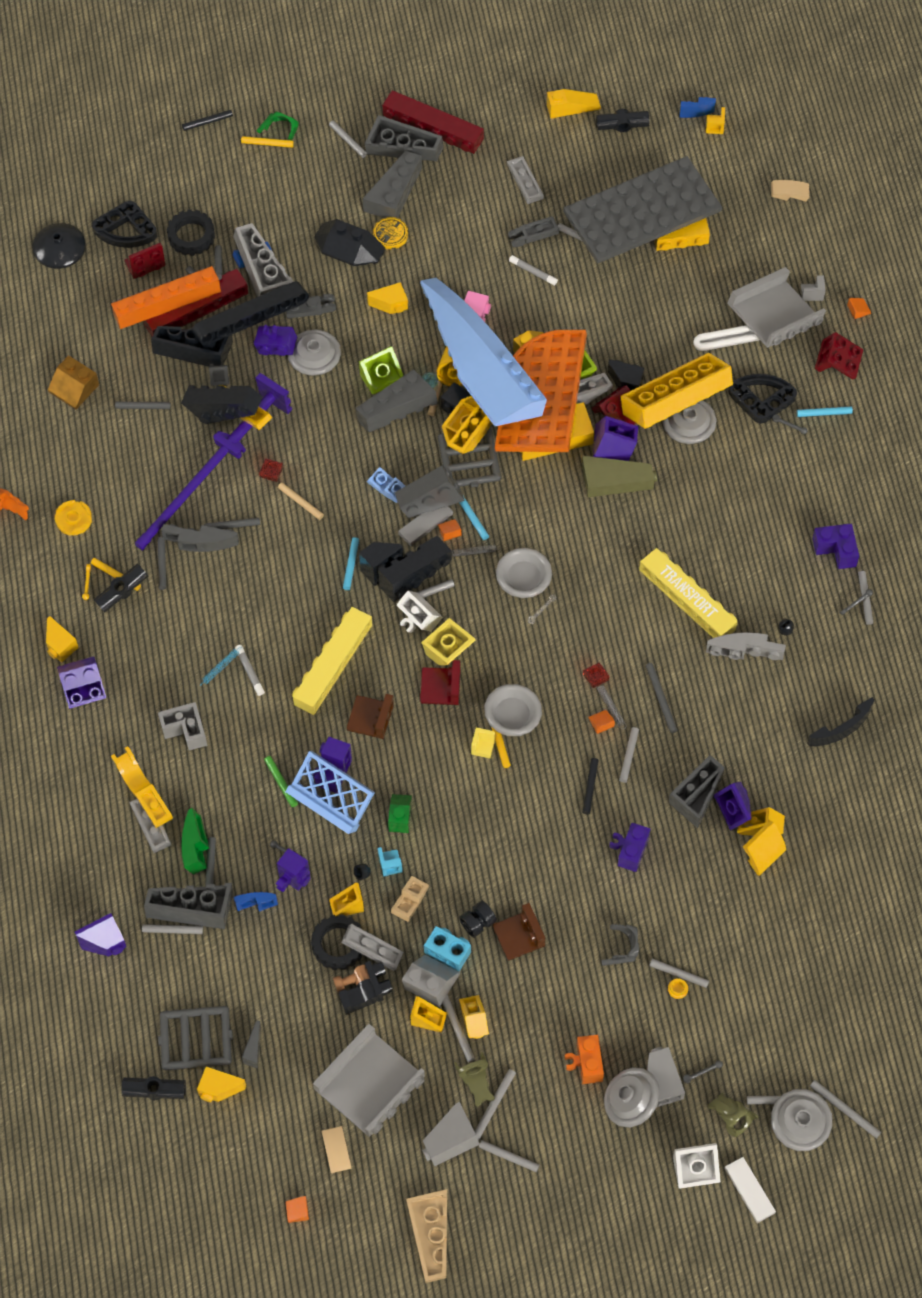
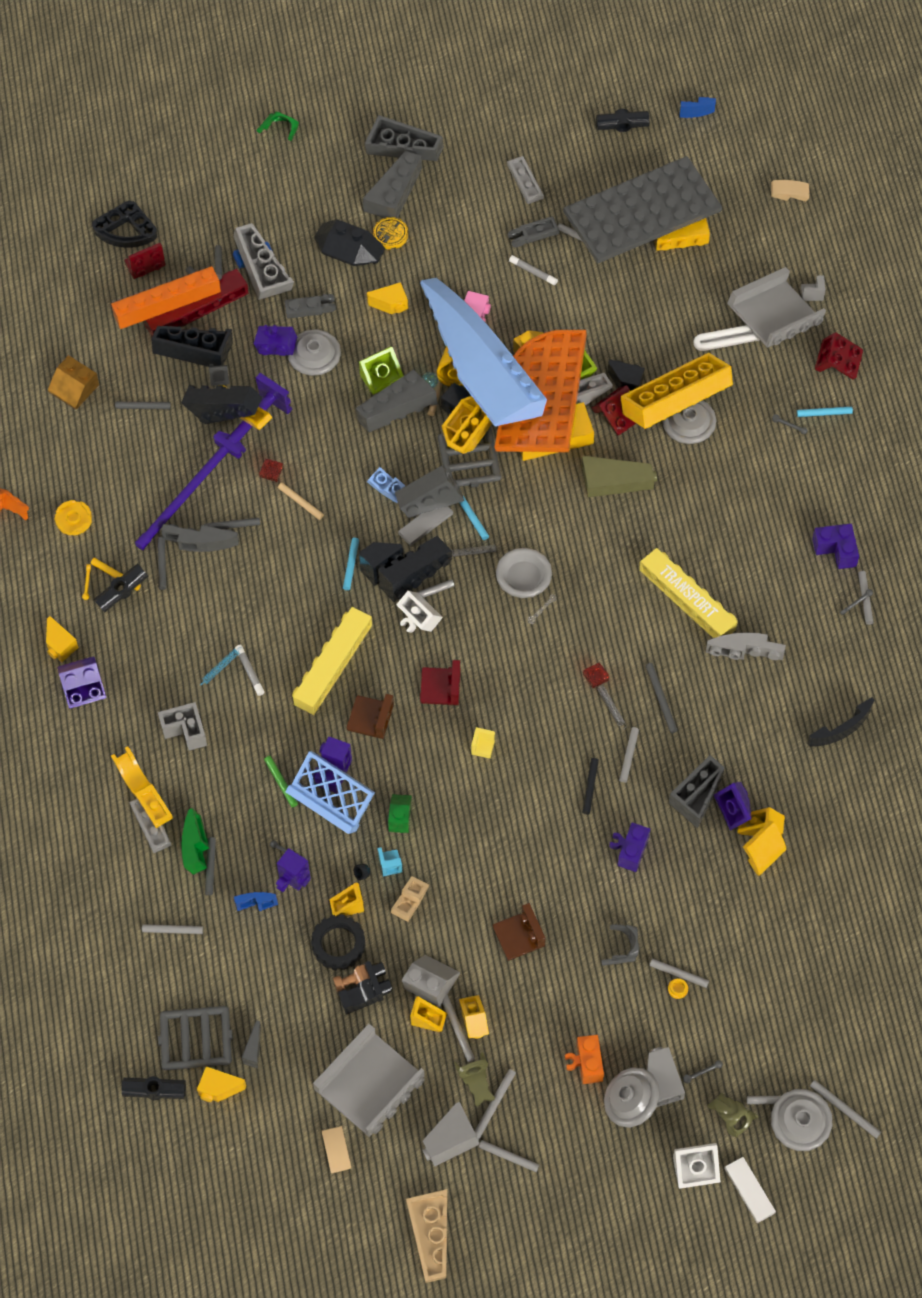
(59, 252): black dish -> none
(101, 937): slope -> none
(190, 905): dark grey wedge -> none
(192, 247): black tyre -> none
(206, 120): black piece -> none
(250, 313): black beam -> none
(265, 141): yellow bar -> none
(297, 1209): orange slope -> none
(347, 138): light grey bar -> none
(372, 947): light grey tile -> none
(422, 116): dark red brick -> none
(444, 952): medium azure brick -> none
(447, 642): light yellow slope -> none
(450, 530): orange slope -> none
(479, 917): black wheel -> none
(501, 749): yellow bar -> none
(513, 710): light grey piece -> none
(571, 102): yellow slope -> none
(602, 721): orange slope -> none
(614, 439): dark purple slope -> none
(716, 123): yellow panel -> none
(762, 407): black beam -> none
(788, 629): black hinge -> none
(858, 307): orange slope -> none

